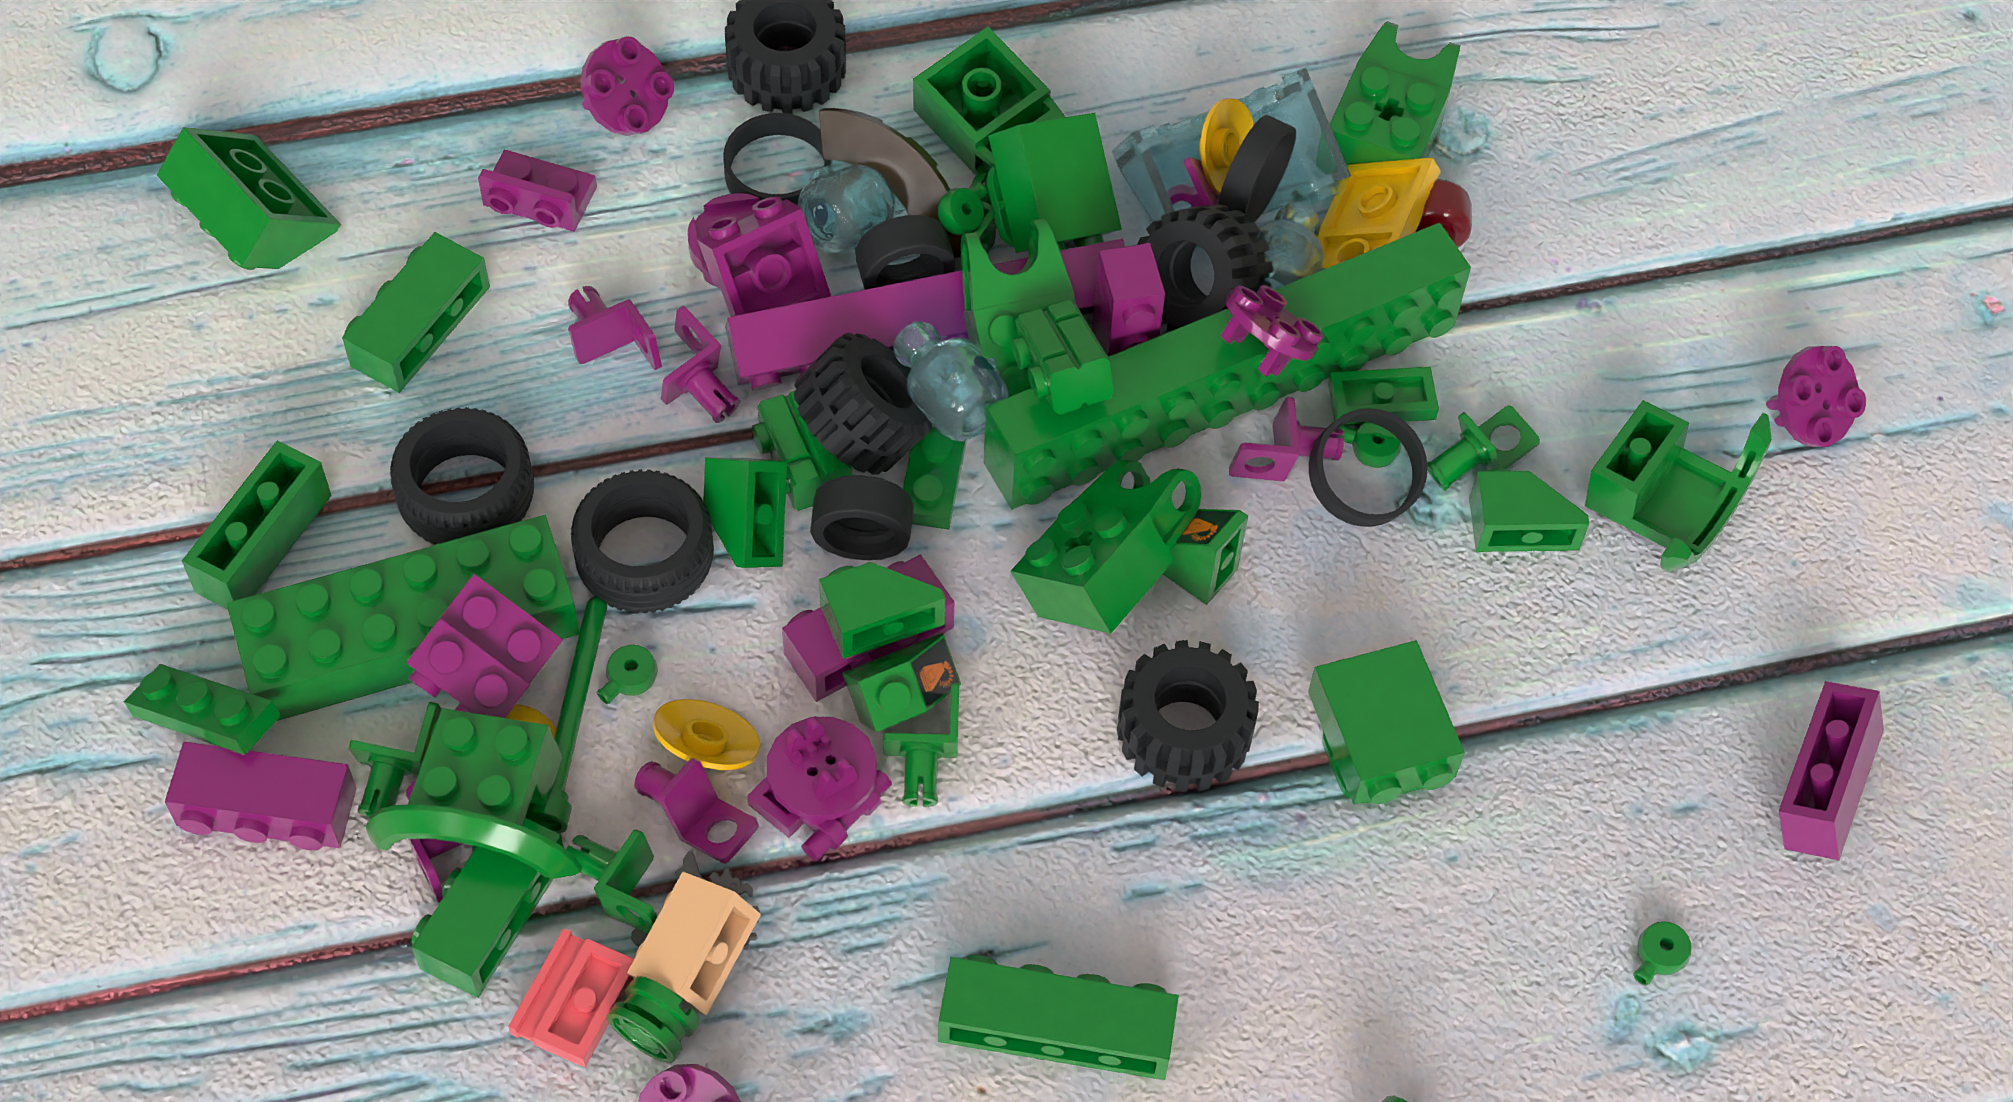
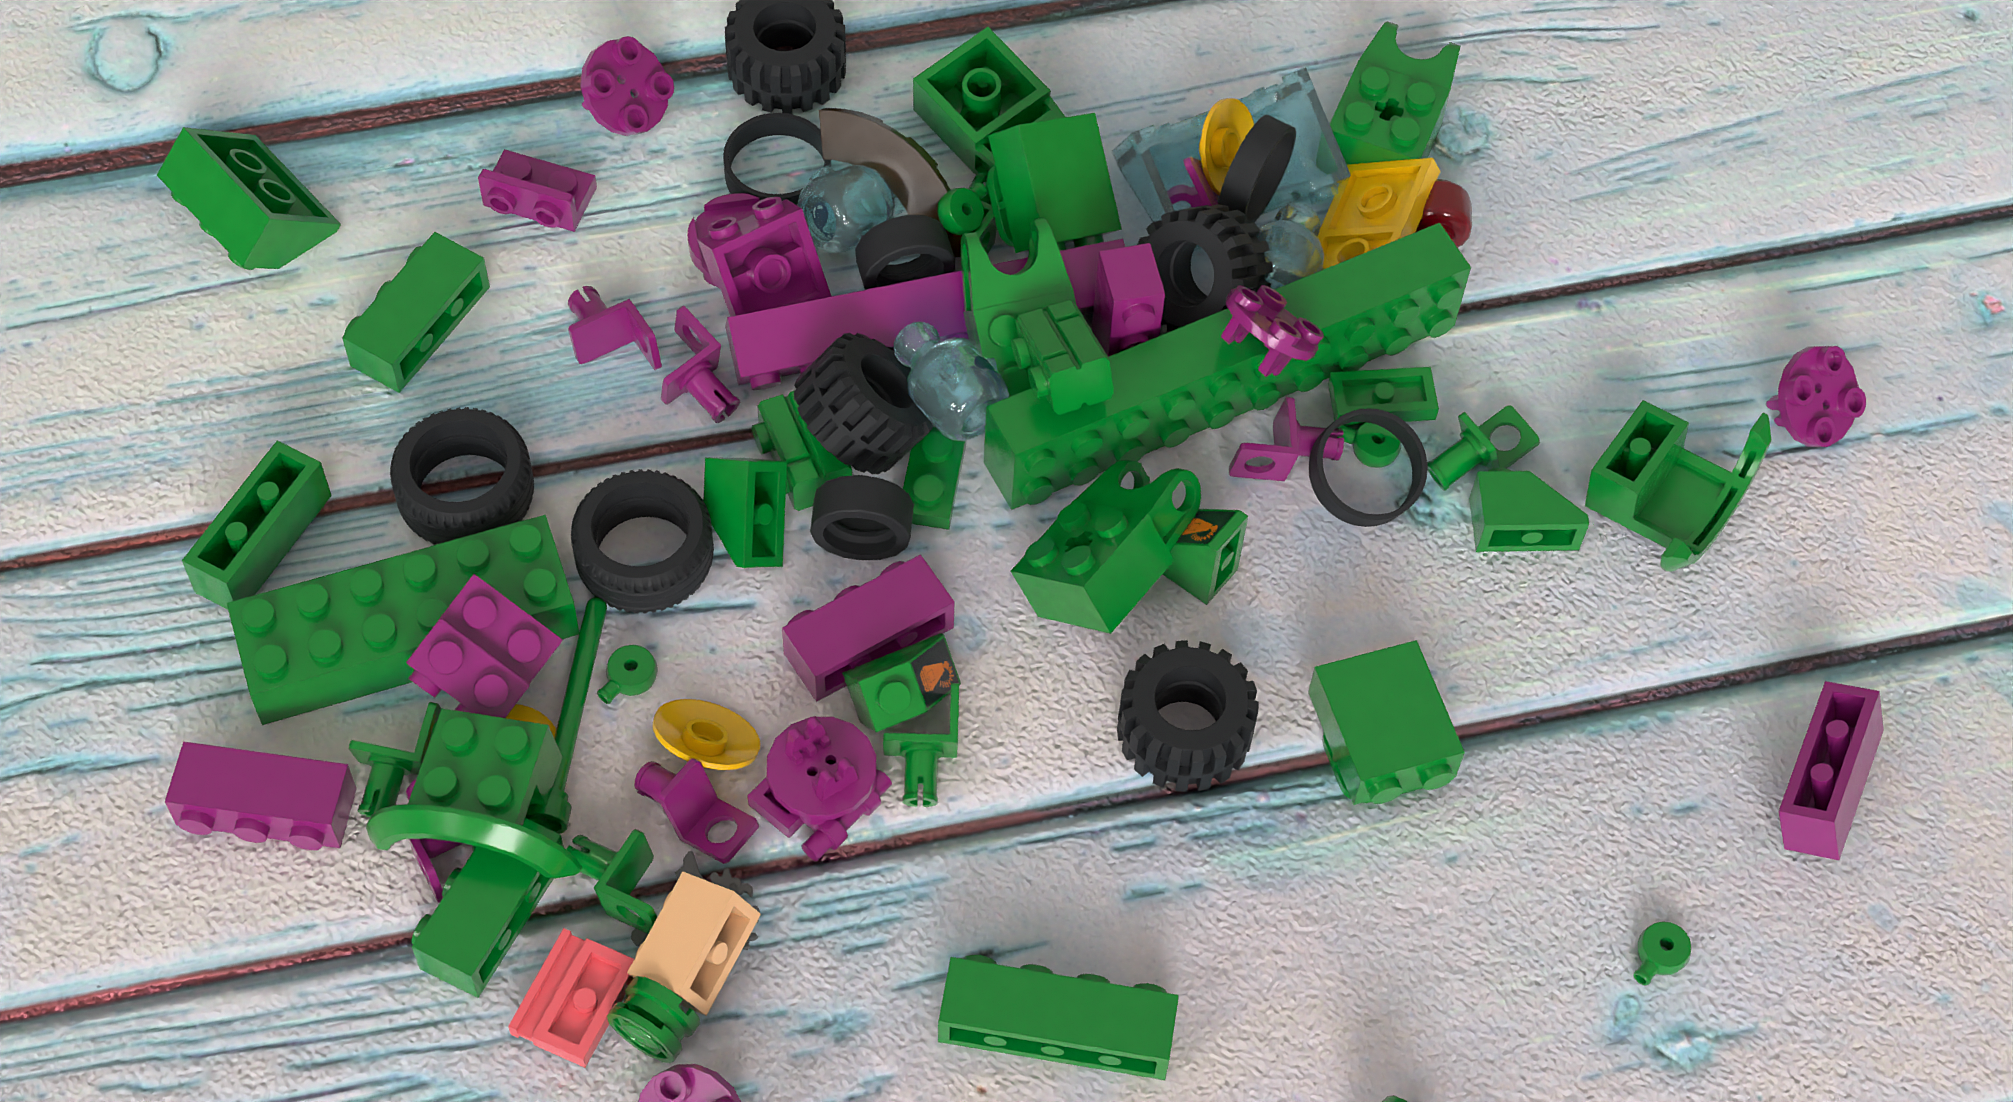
(202, 708): green plate -> none
(877, 607): green slope -> none

